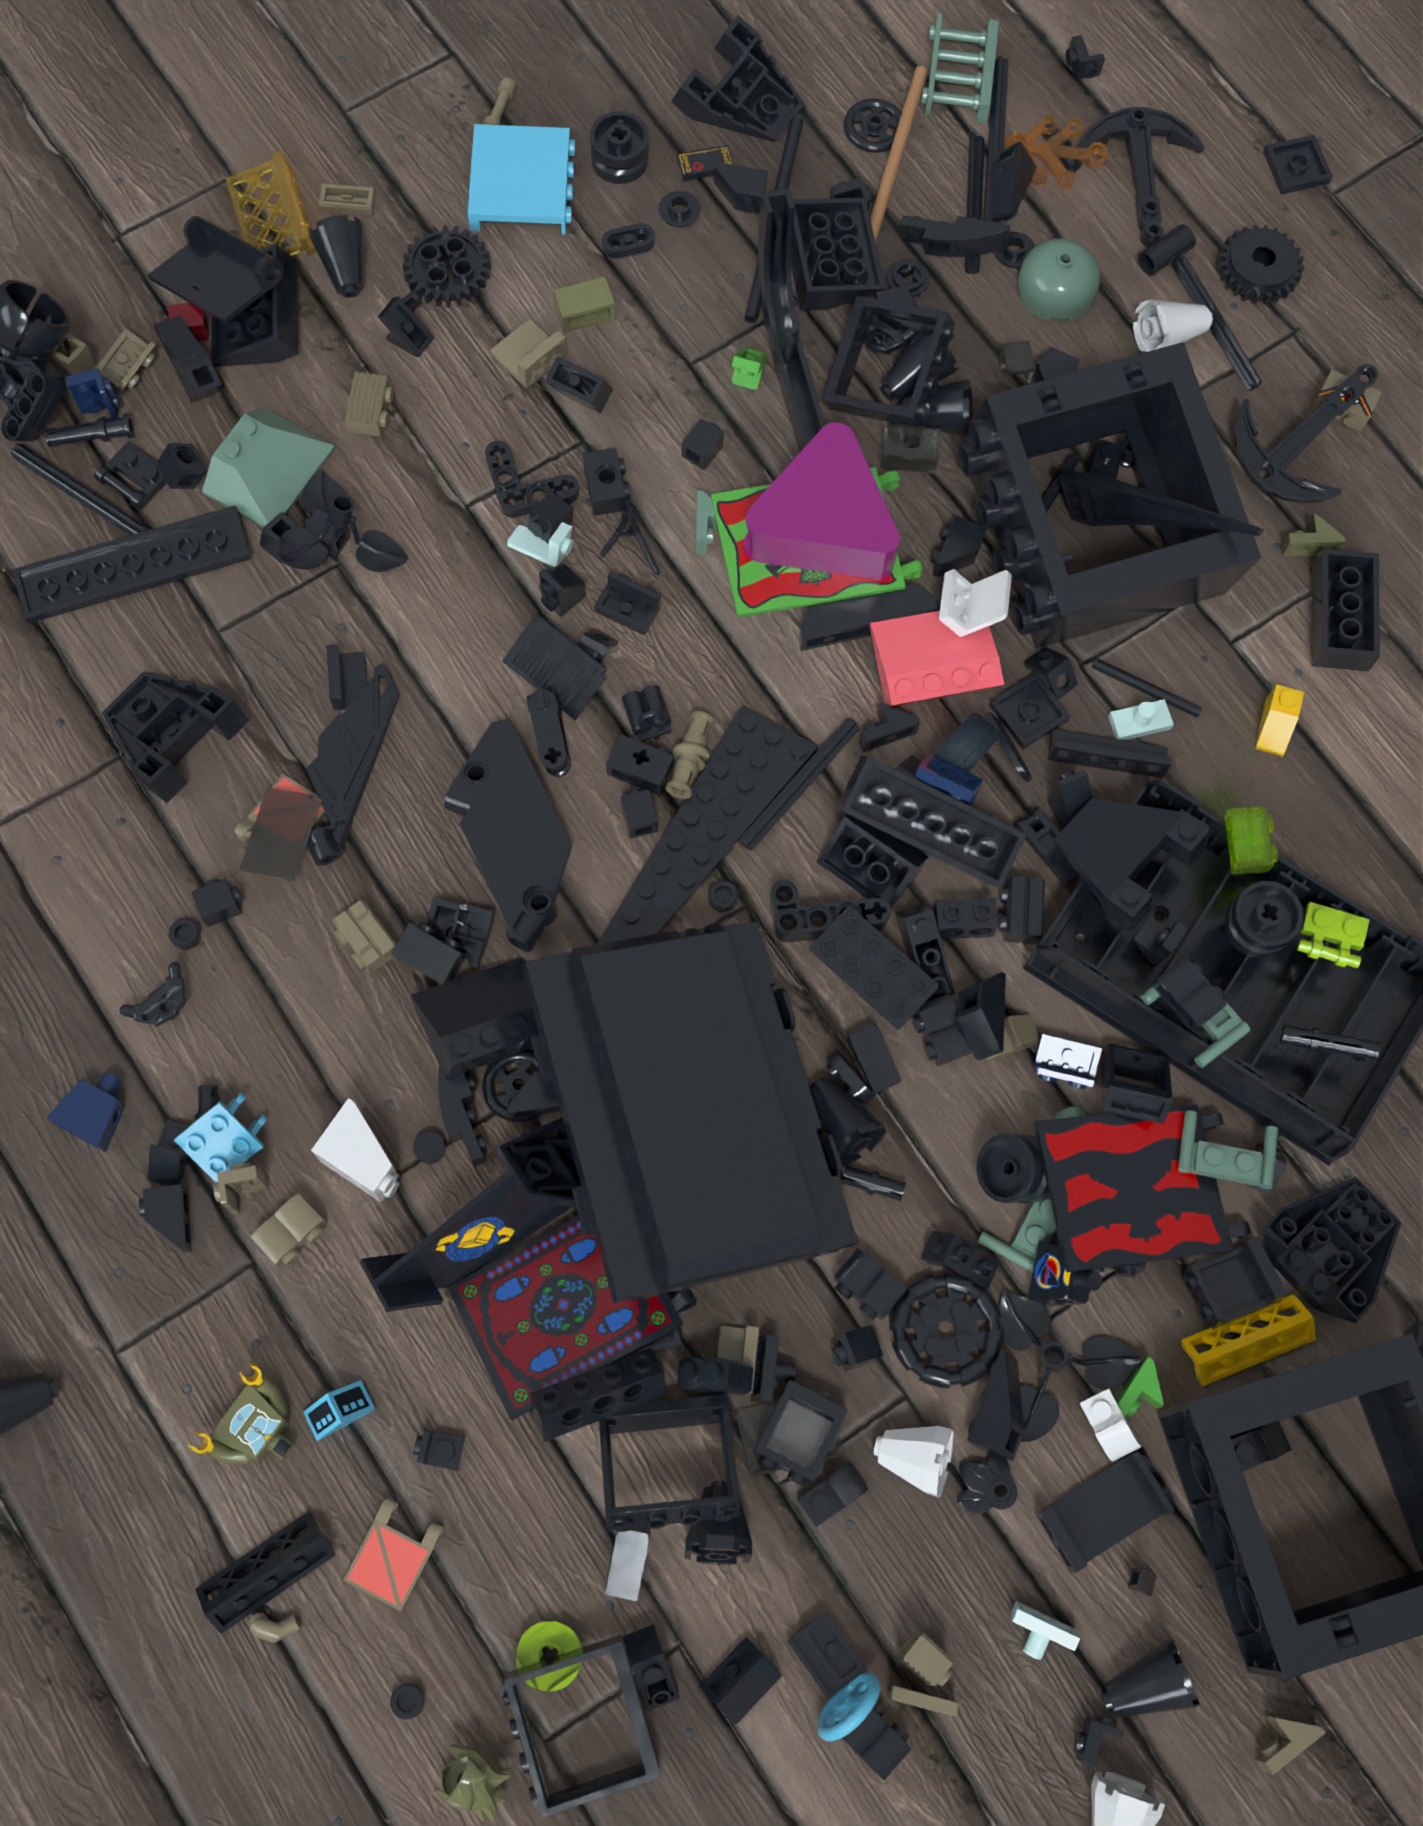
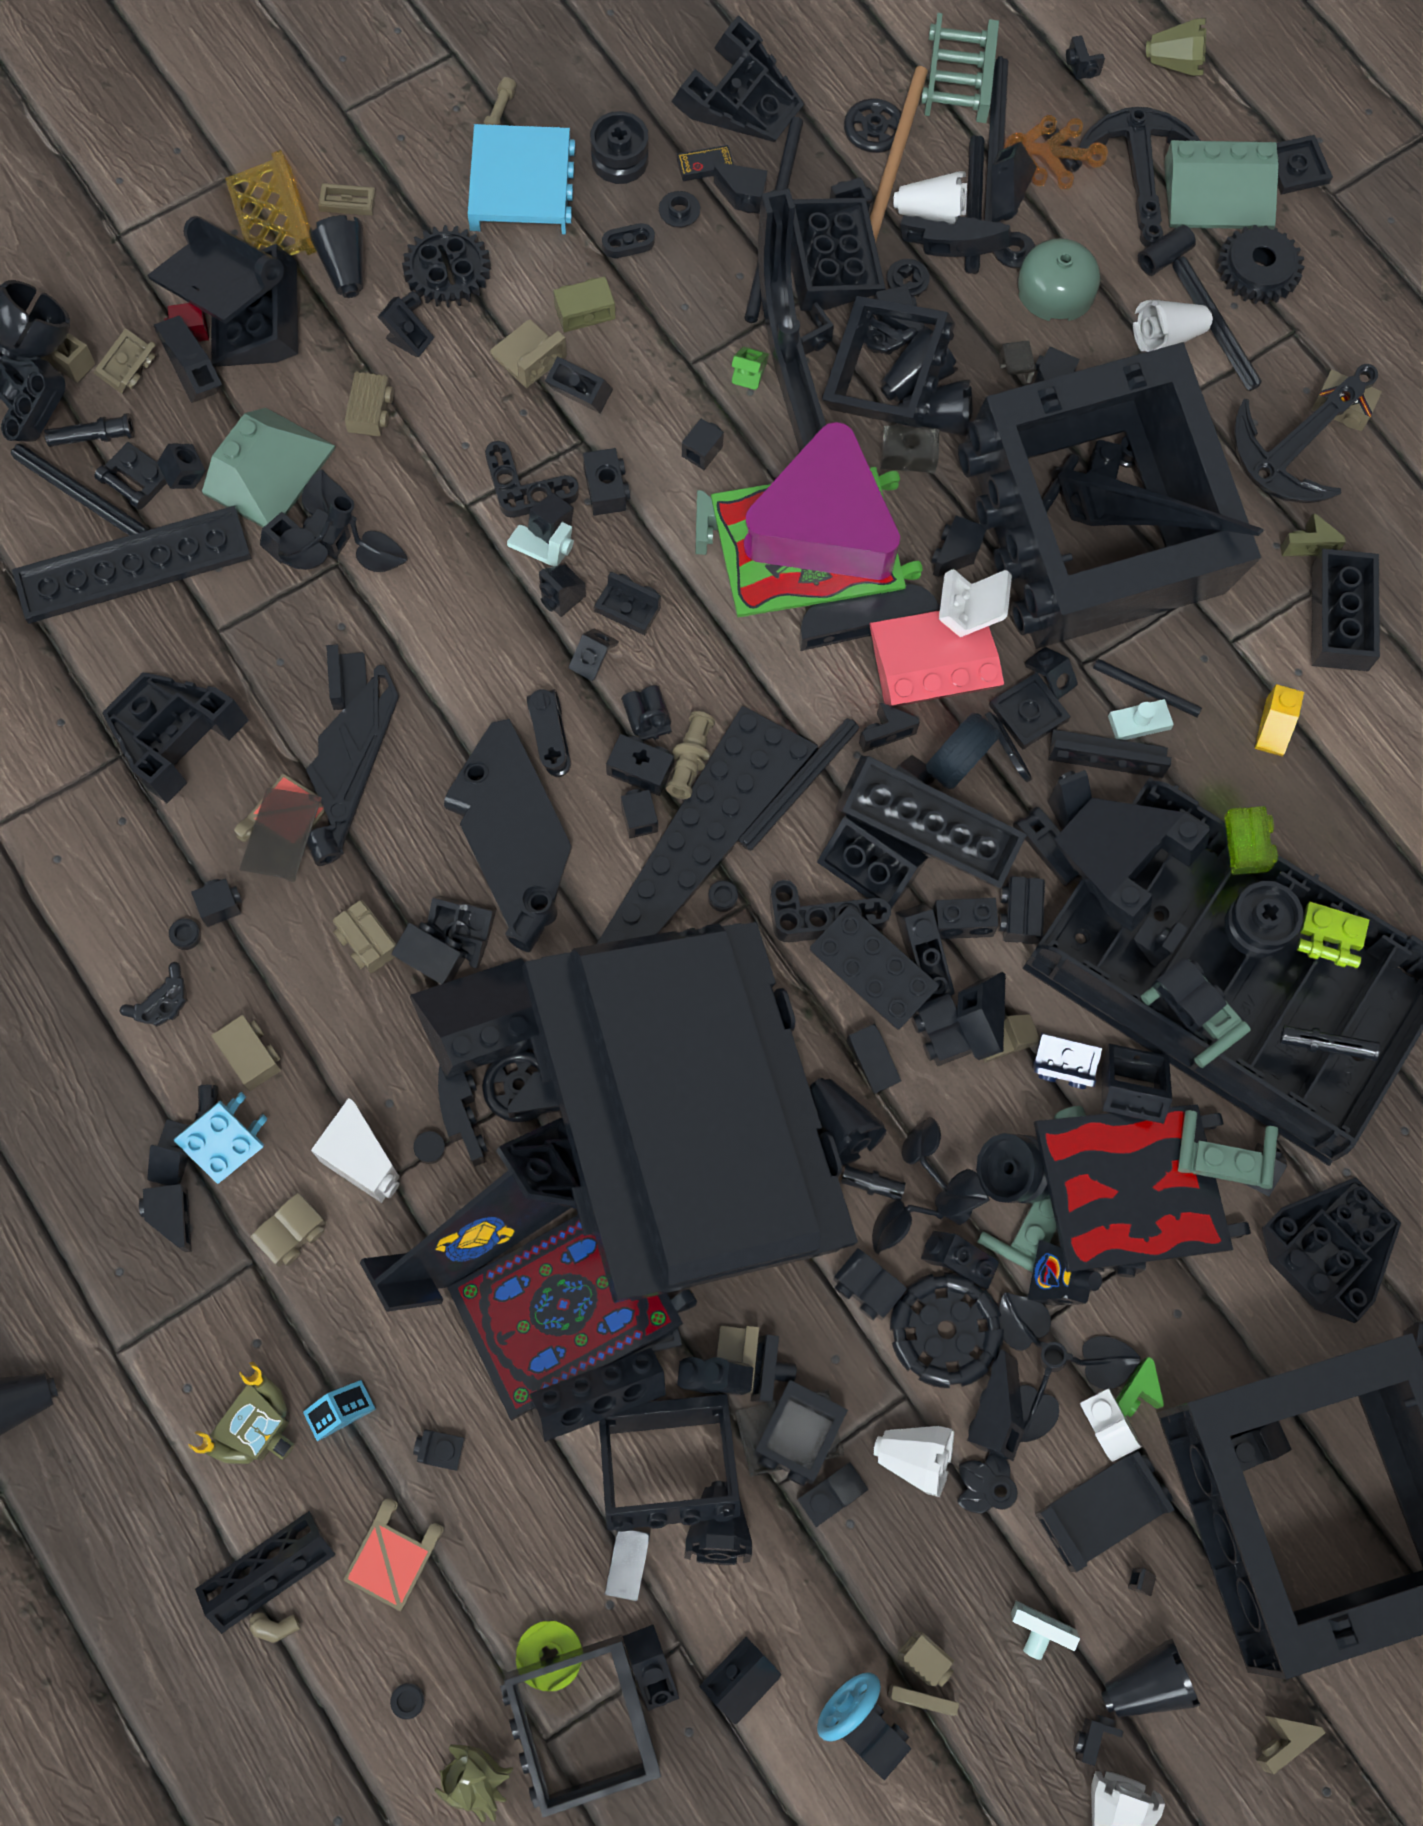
(90, 1111): dark blue torso -> none
(93, 392): dark blue bracket -> none
(238, 1181): dark tan bracket -> none
(246, 1052): none -> dark tan brick
(554, 661): black window -> none
(630, 527): black plant -> none
(820, 337): none -> black bracket
(826, 1654): black plate -> none
(842, 1068): black plate -> none
(856, 1348): black slope -> none
(934, 198): none -> white cone
(949, 779): dark blue bracket -> none
(955, 1202): none -> black plant
(1180, 47): none -> olive cone
(1221, 184): none -> sand green slope
(1234, 1284): black panel -> none
(1254, 1343): yellow fence -> none

